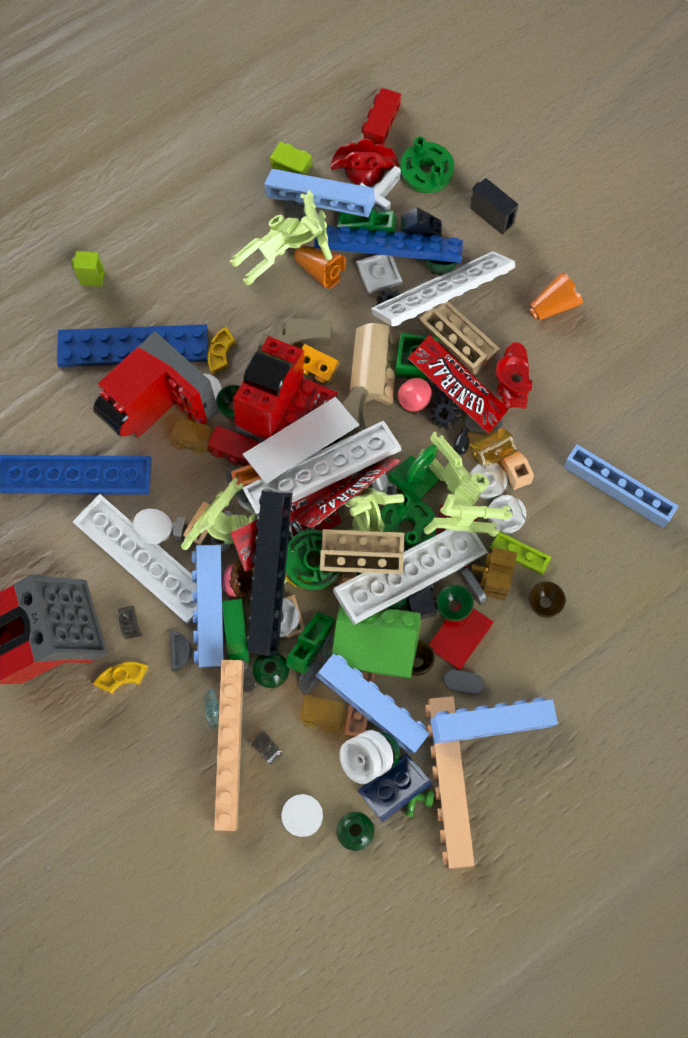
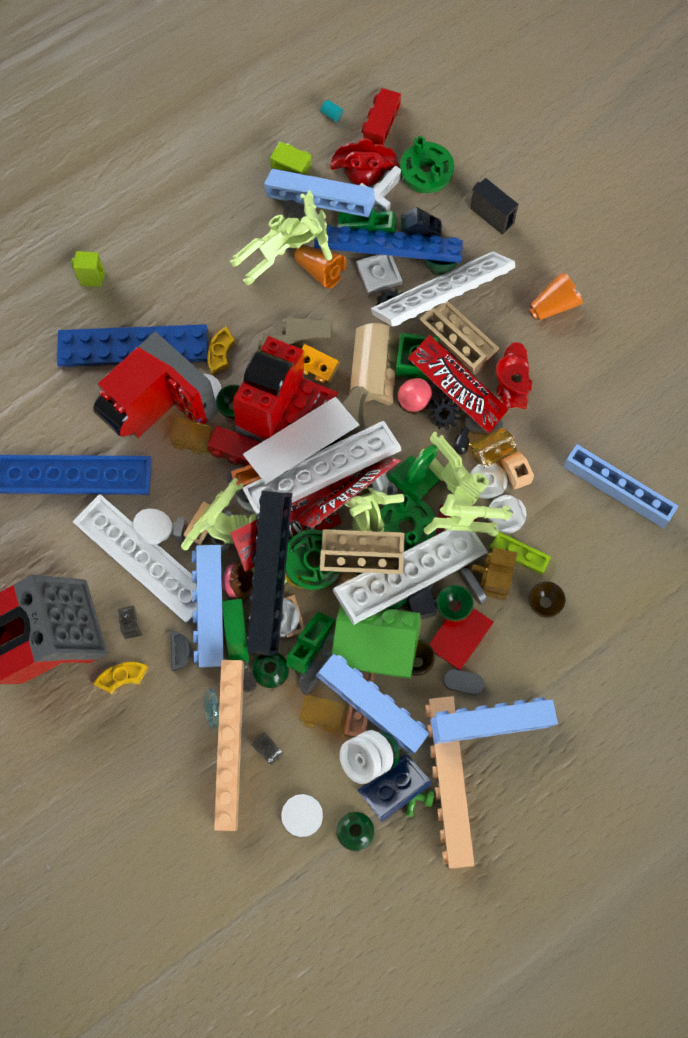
(331, 110): none -> teal piece

